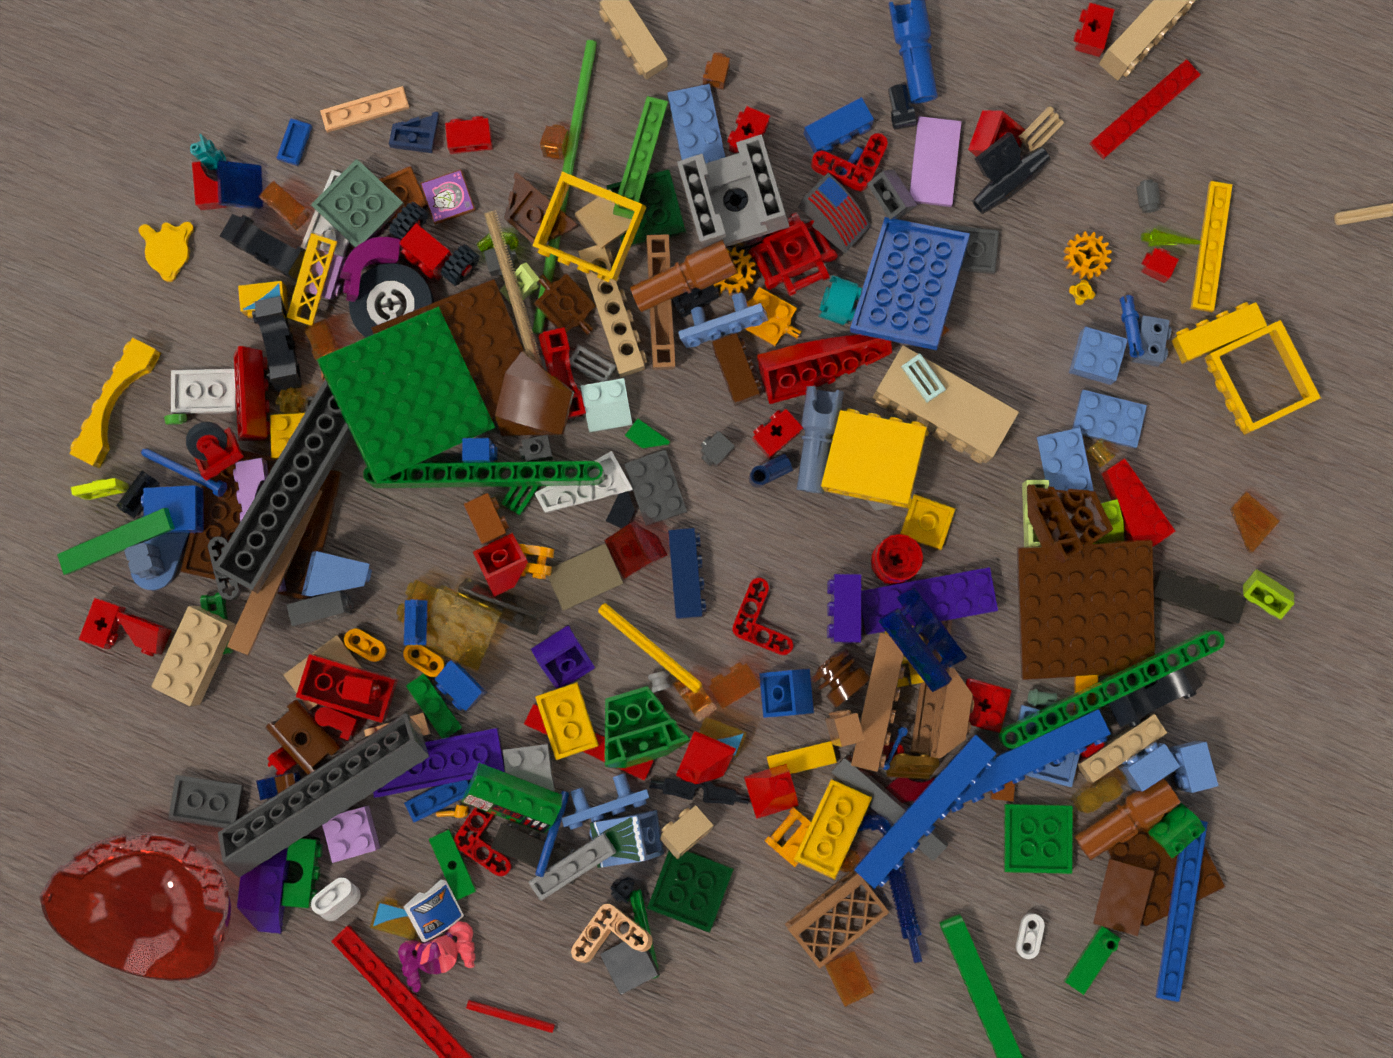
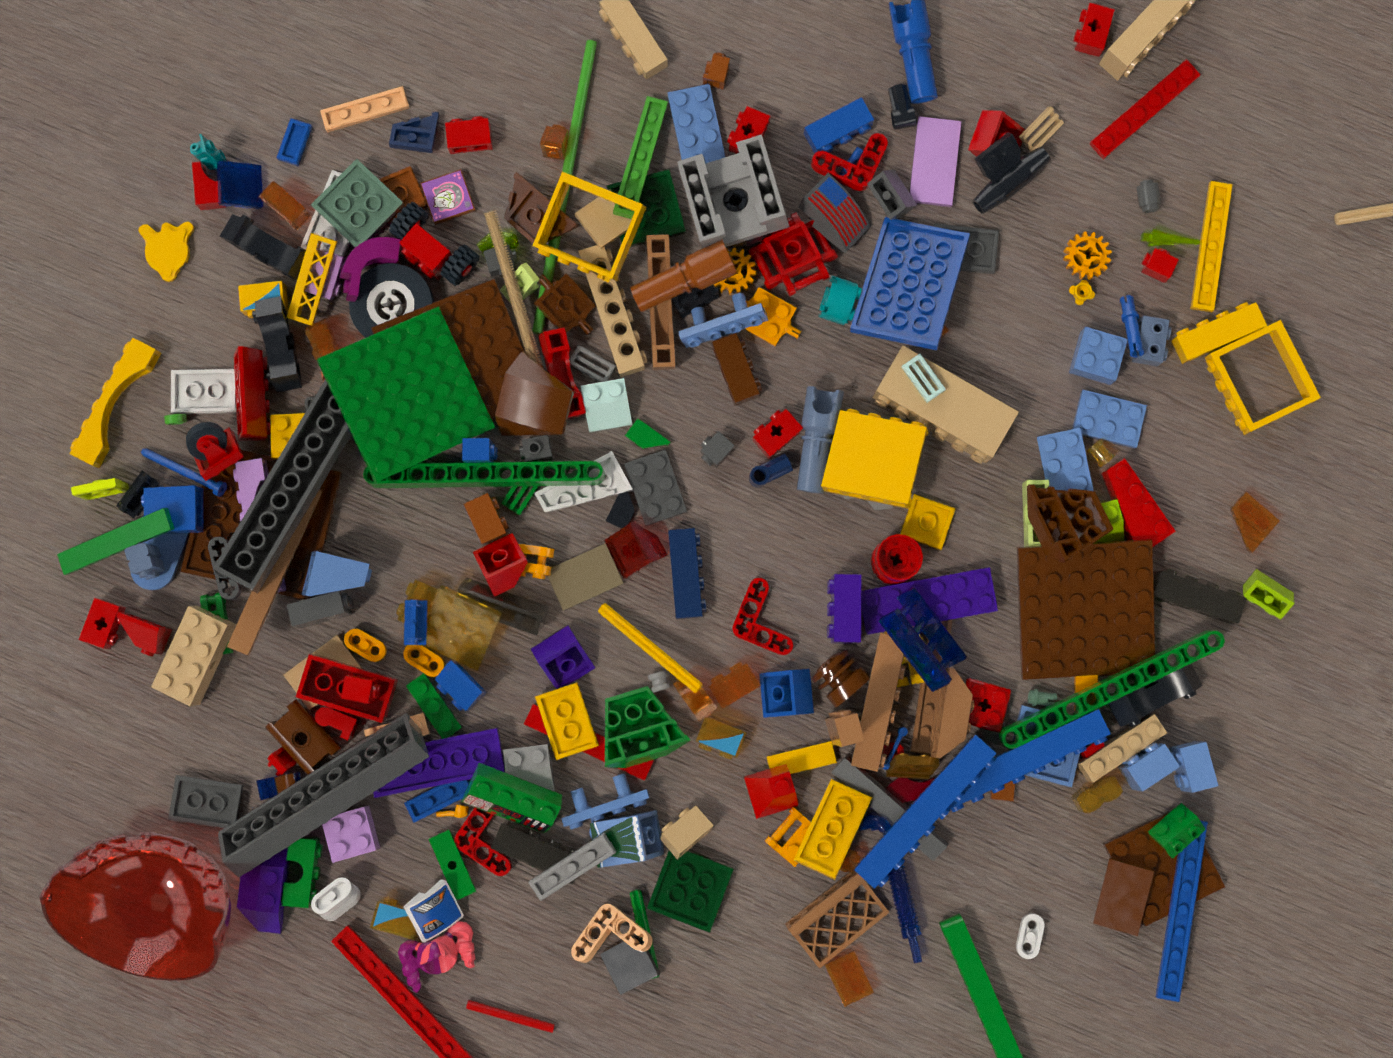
(290, 401): clear yellow gear -> none
(549, 843): blue bar -> none
(622, 890): black hinge -> none
(704, 759): red slope -> none
(711, 793): black piece -> none
(813, 363): red wedge -> none
(1038, 838): green plate -> none
(1092, 959): green piece -> none
(1138, 812): dark orange piece -> none

